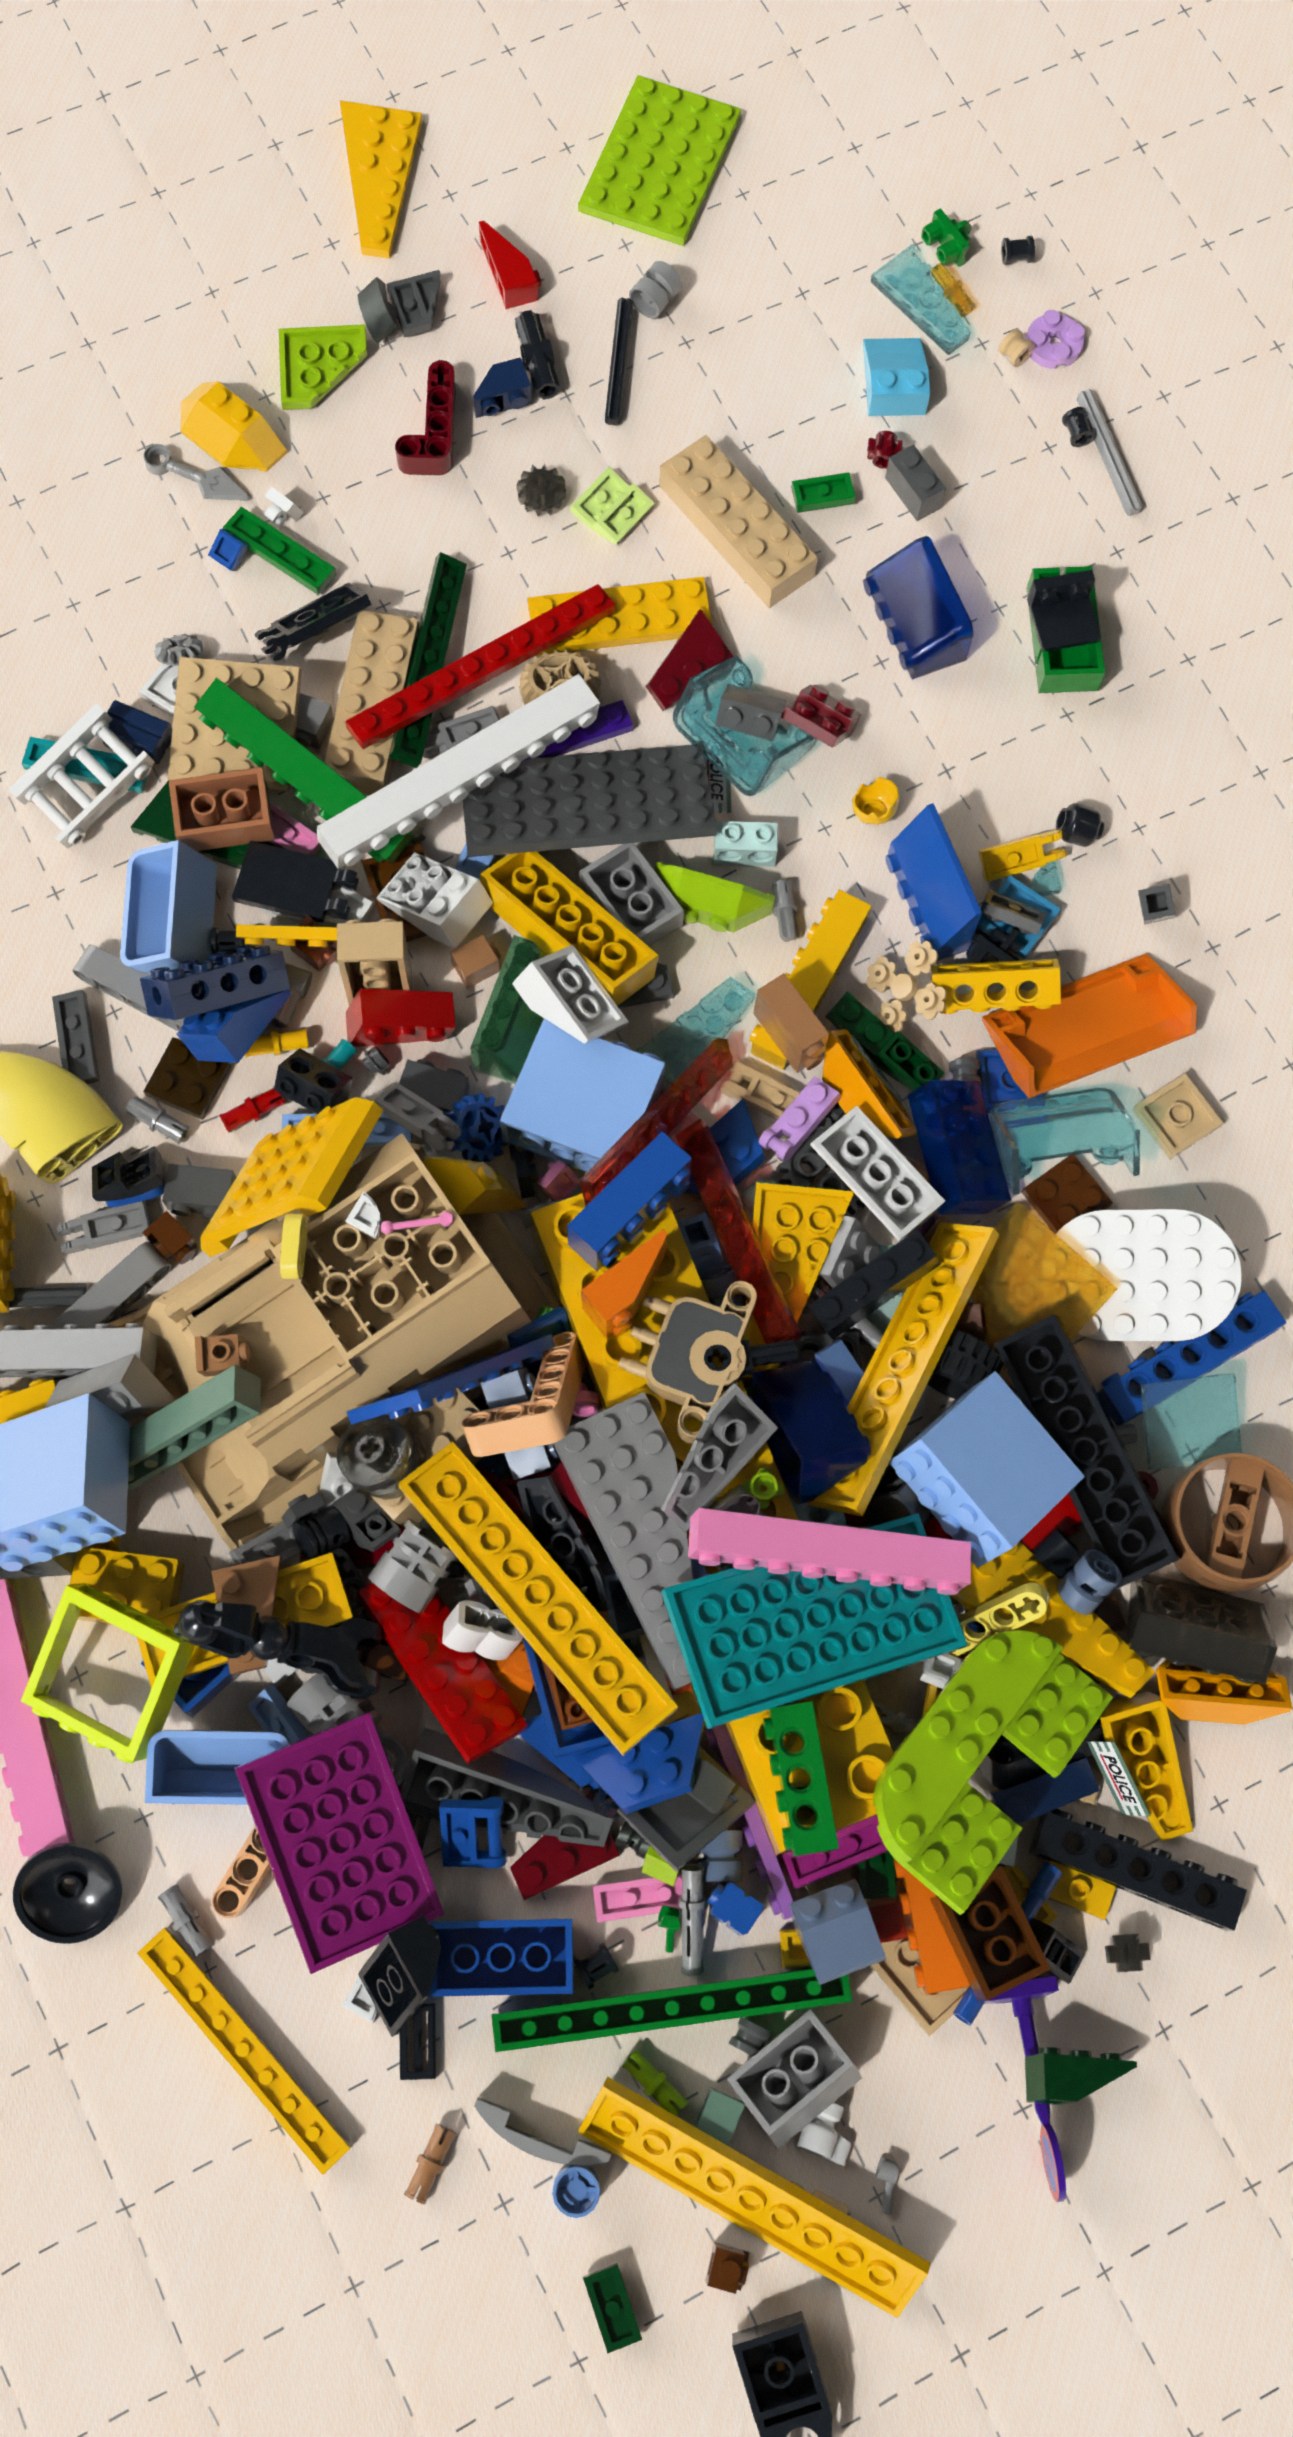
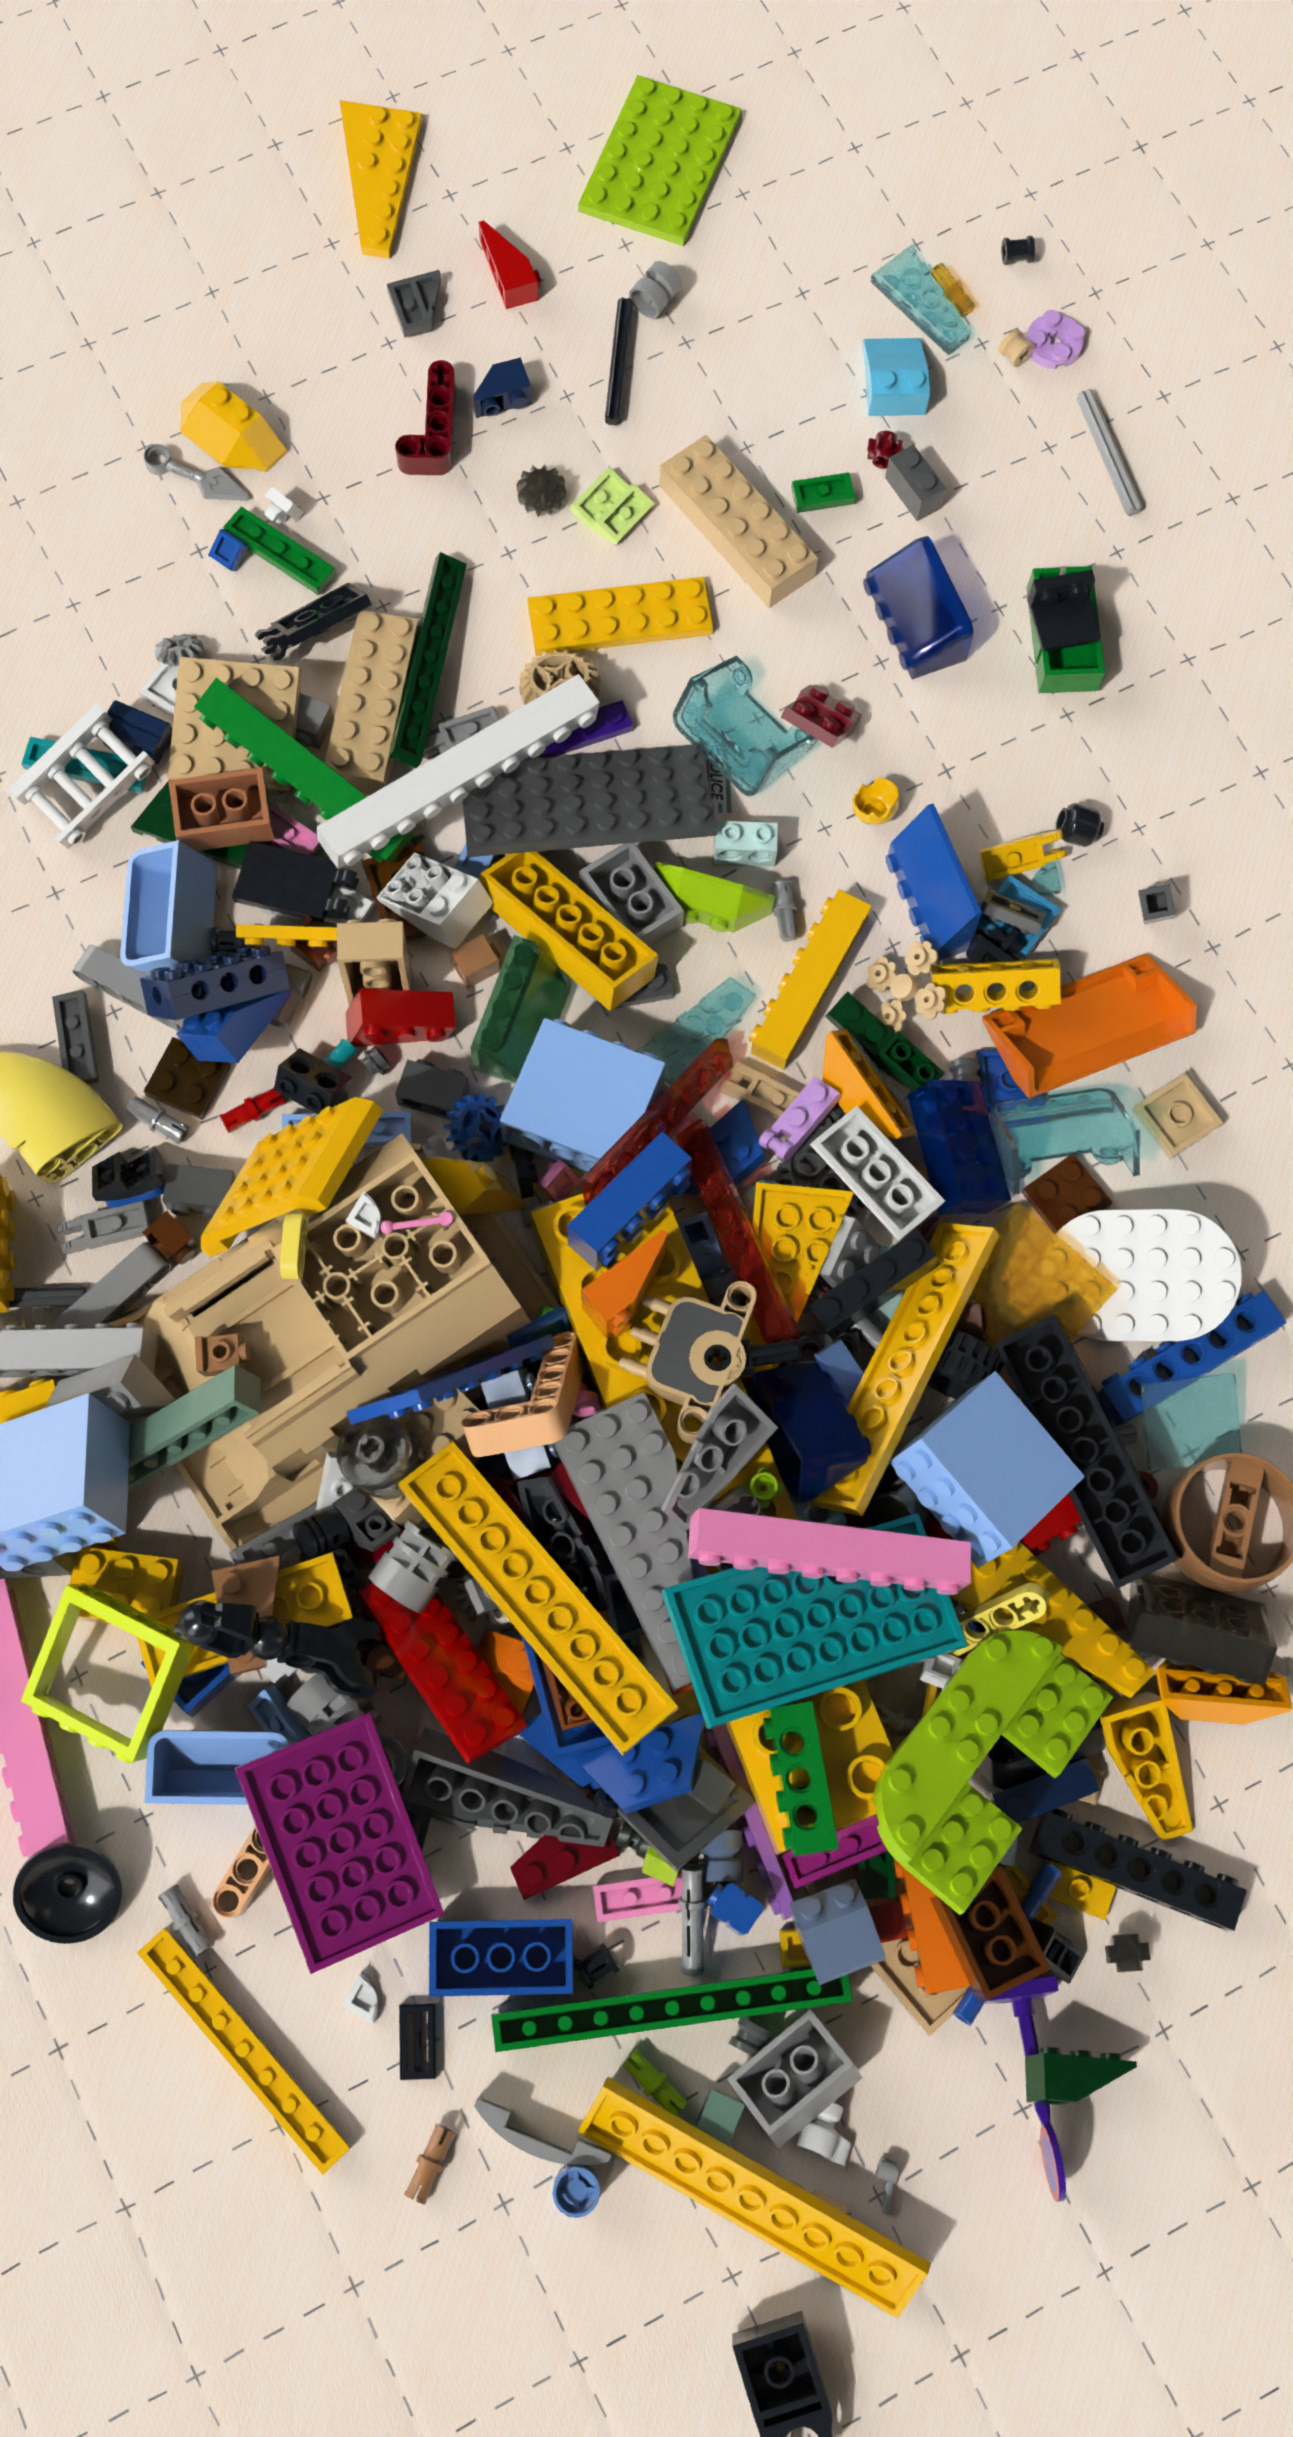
(278, 1043): yellow pin -> none
(302, 1508): dark grey plate -> none
(316, 361): lime plate -> none
(377, 311): pearl dark grey slope -> none
(402, 1972): black slope -> none
(417, 1116): light grey hinge -> none
(460, 1833): blue plate -> none
(479, 666): red plate -> none
(481, 1630): white brick -> none
(537, 355): black piece -> none
(569, 995): white slope -> none
(612, 2308): dark green plate -> none
(669, 1919): green hand -> none
(693, 653): dark red wing -> none
(727, 2268): reddish brown brick -> none
(750, 712): dark grey brick -> none
(791, 1023): medium nougat brick -> none
(951, 235): green hips -> none
(1057, 1553): black piece -> none
(1078, 427): black bush -> none
(1089, 1582): sand blue wheel -> none
(1118, 1778): sticker -> none

